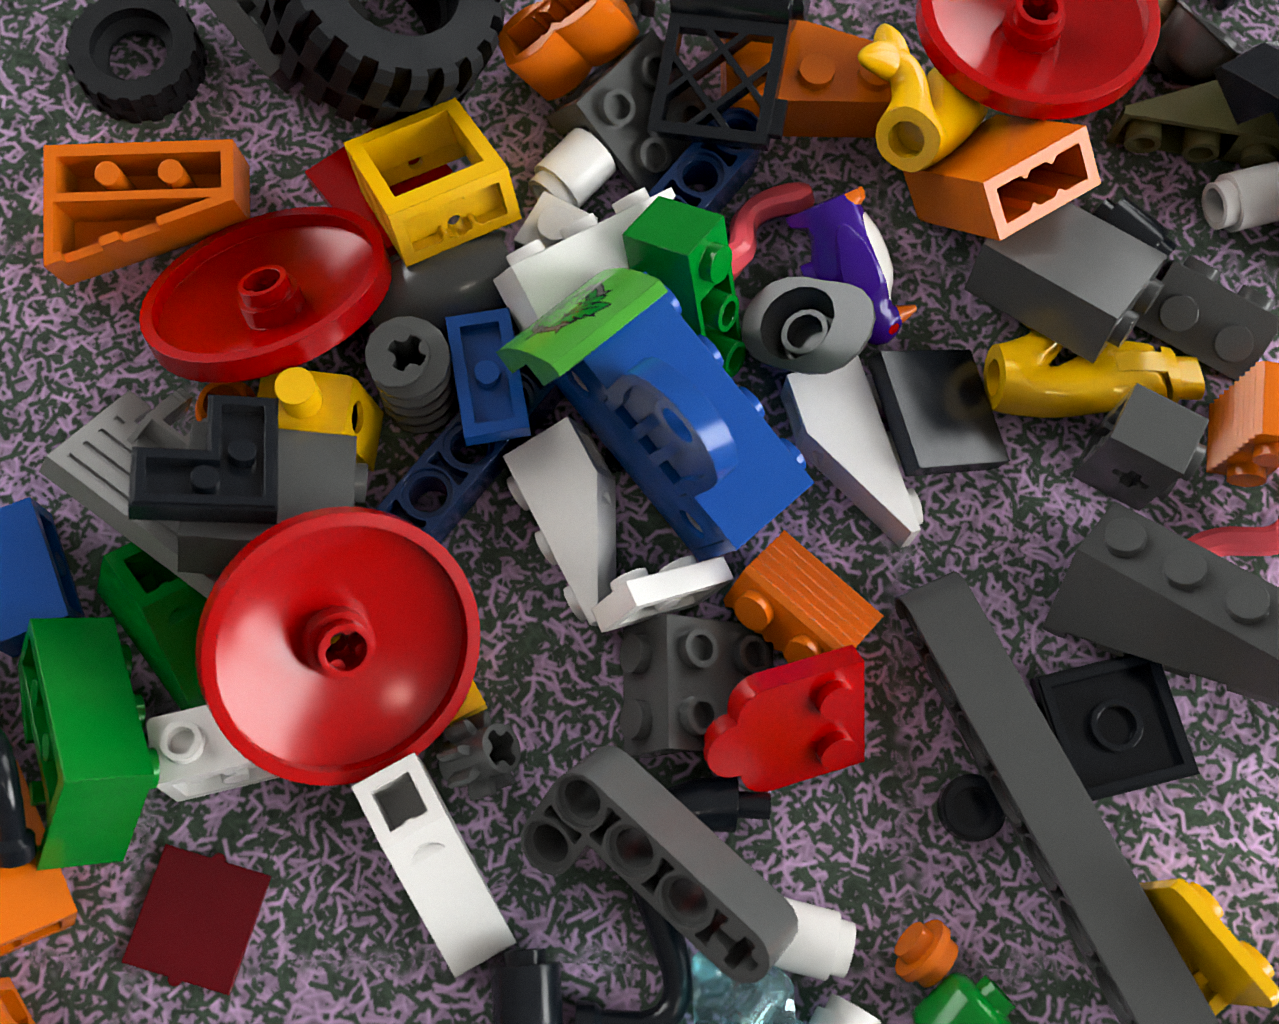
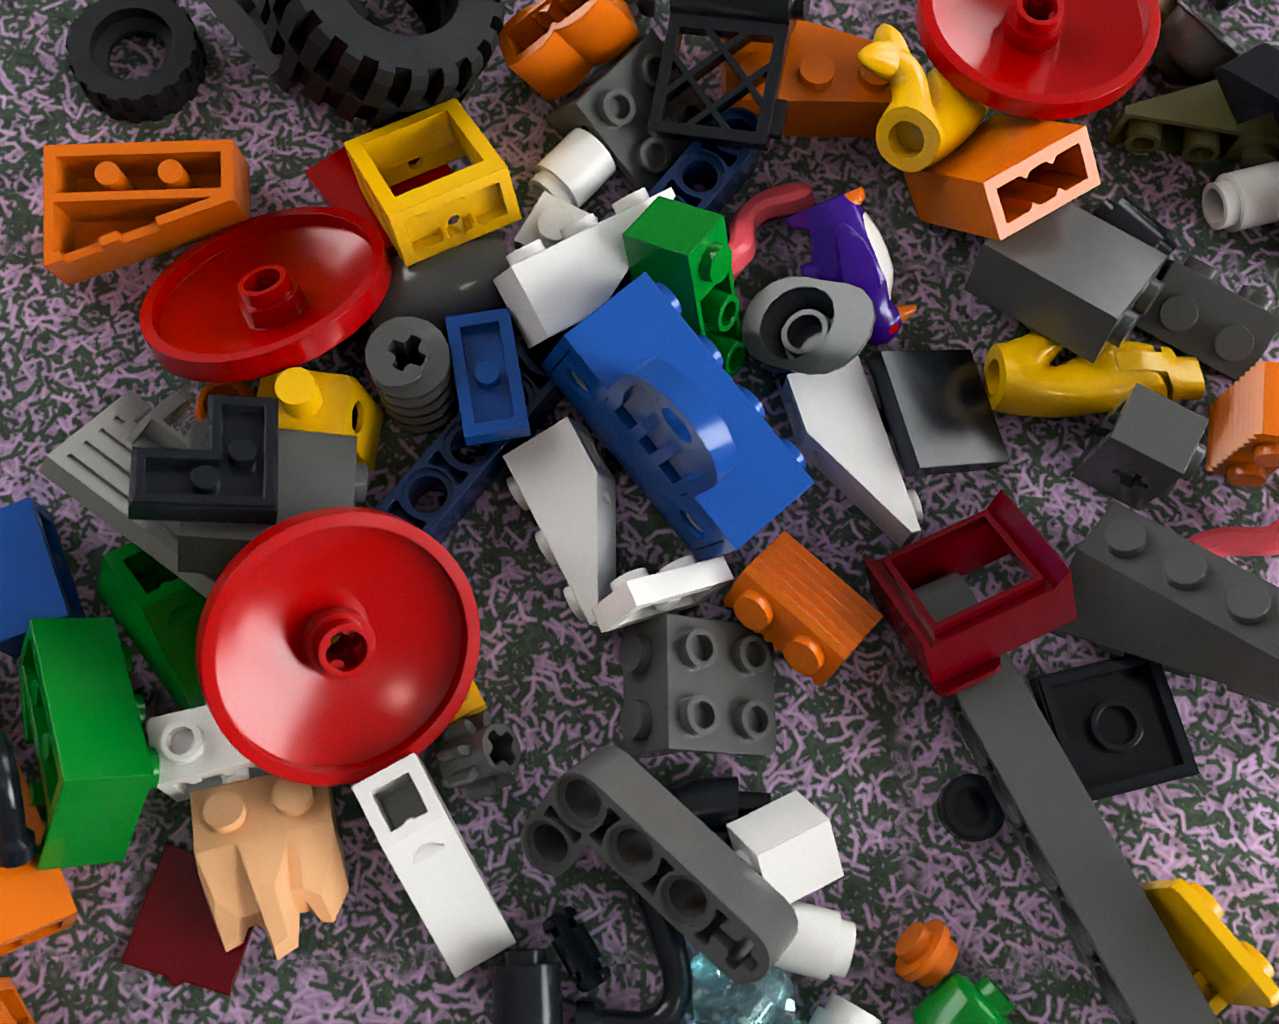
(267, 856): none -> light nougat plate
(576, 949): none -> black piece
(581, 322): bright green slope -> none
(788, 845): none -> white brick
(792, 722): red plate -> none
(970, 643): none -> dark red piece

